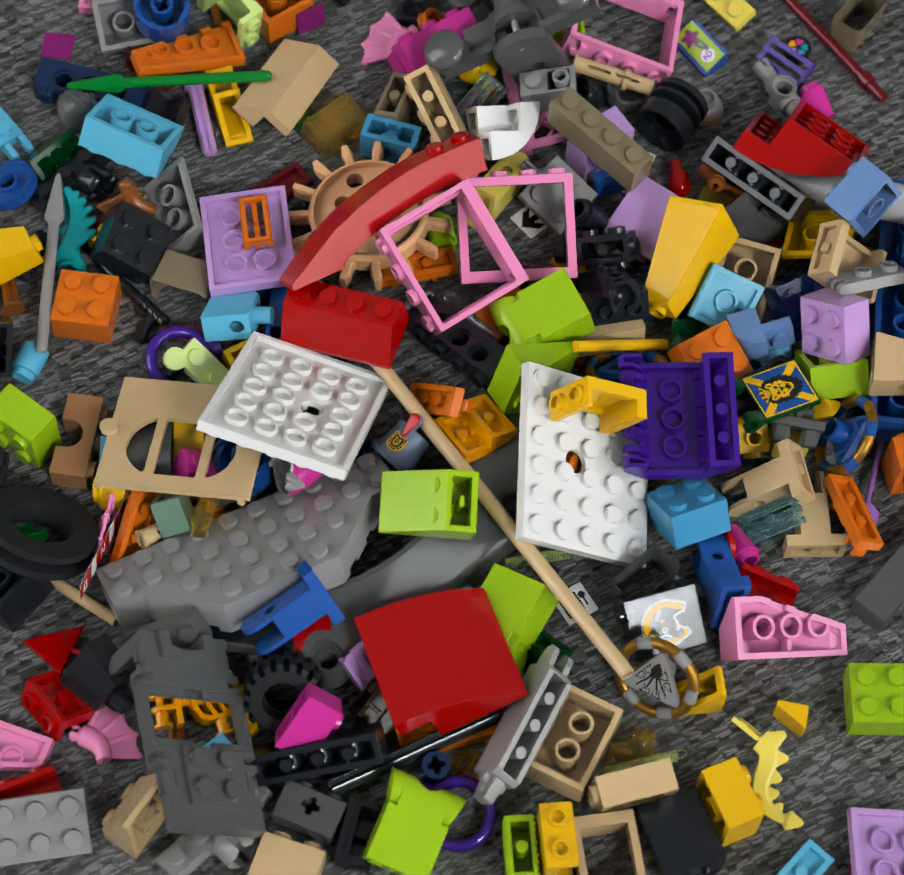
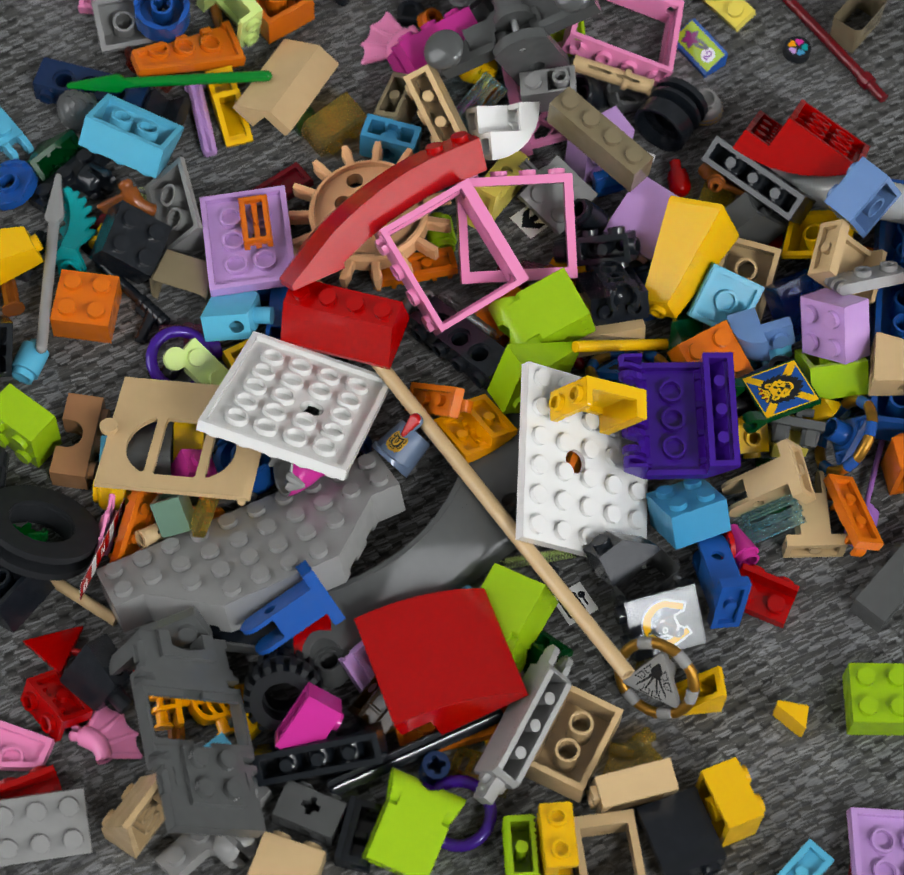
(57, 46): magenta sticker -> none
(310, 18): magenta sticker -> none
(429, 503): lime slope -> none
(618, 555): none -> black slope
(638, 759): yellowish green piece -> none
(767, 48): dark purple tile -> none
(767, 774): light yellow piece -> none
(769, 630): bright pink wedge -> none
(779, 87): light grey pin -> none
(817, 97): dark pink cone -> none

